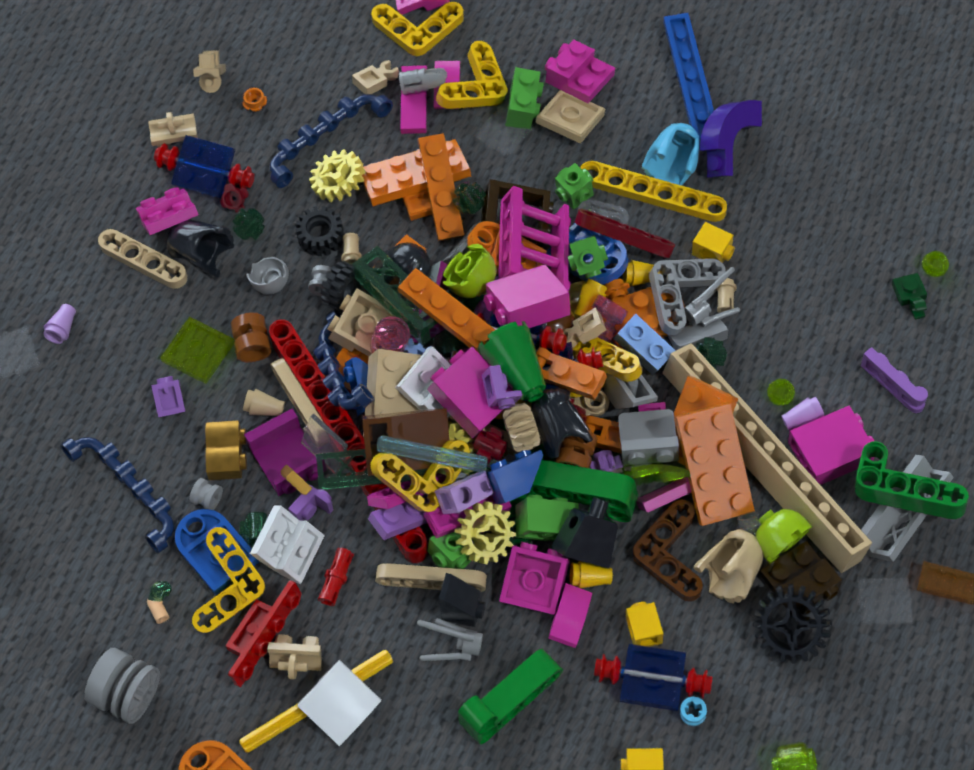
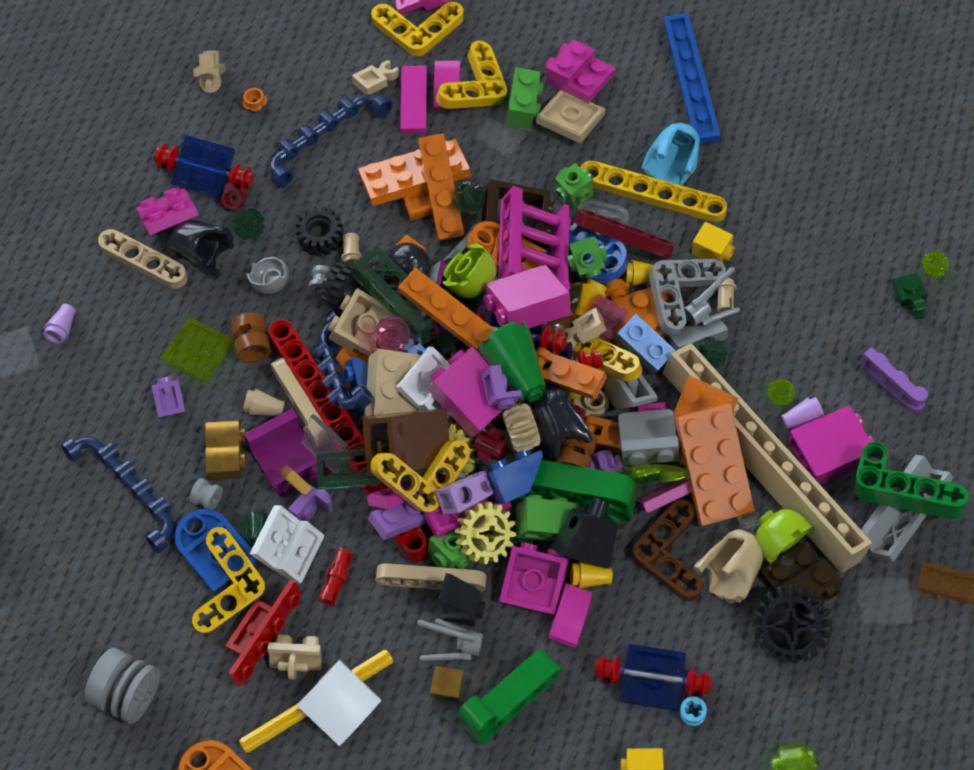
(155, 600): arm -> none
(172, 129): tan hips -> none
(337, 175): light yellow gear -> none
(421, 80): light grey hinge -> none
(432, 453): clear light blue axle -> none
(447, 683): none -> pearl gold tile
(644, 624): yellow brick -> none
(721, 131): dark purple arch -> none

